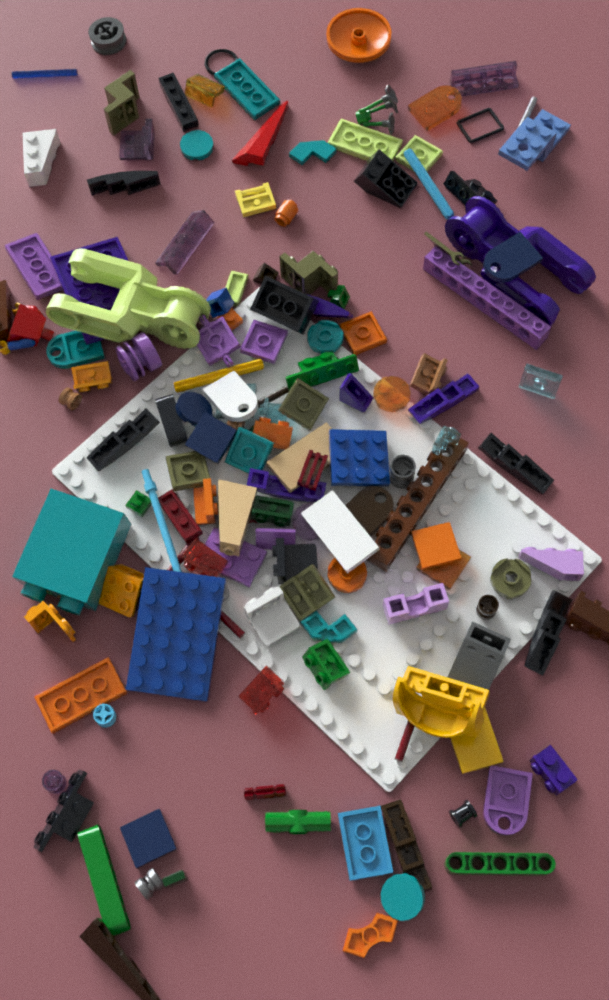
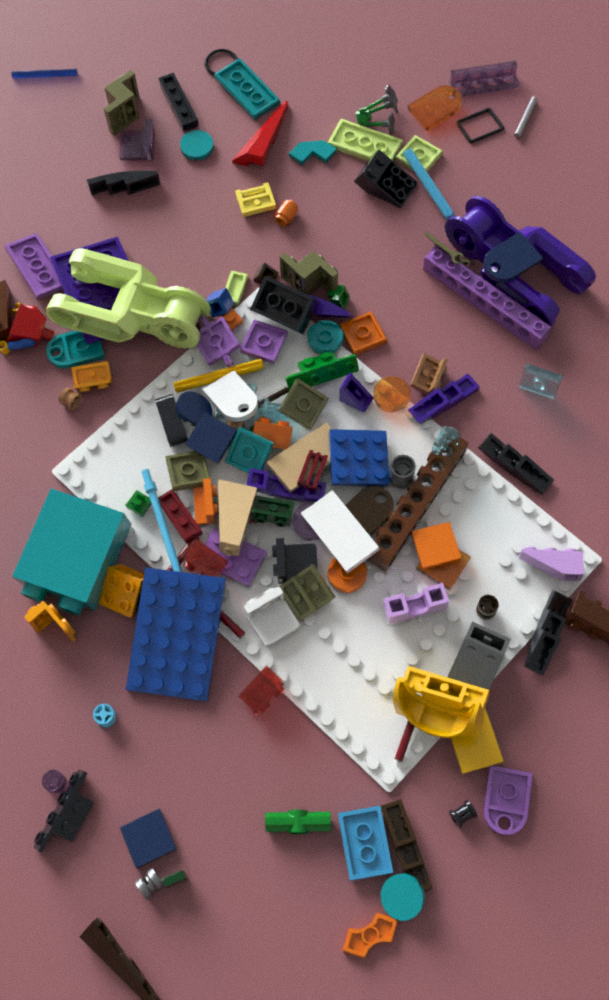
(38, 155): white wedge -> none
(80, 695): orange tile -> none
(104, 880): green beam -> none
(107, 36): dark grey wheel -> none
(123, 440): black slope -> none
(137, 357): medium lavender wheel -> none
(185, 241): clear purple fence -> none
(203, 89): clear yellow bracket -> none
(265, 792): dark red axle -> none
(267, 537): medium lavender slope -> none
(320, 630): teal tile -> none
(325, 664): green bracket -> none
(358, 35): orange dish -> none
(466, 189): black bracket -> none
(509, 860): green beam -> none
(511, 567): olive plate -> none
(535, 139): medium blue bracket -> none
(552, 770): dark purple bracket -> none

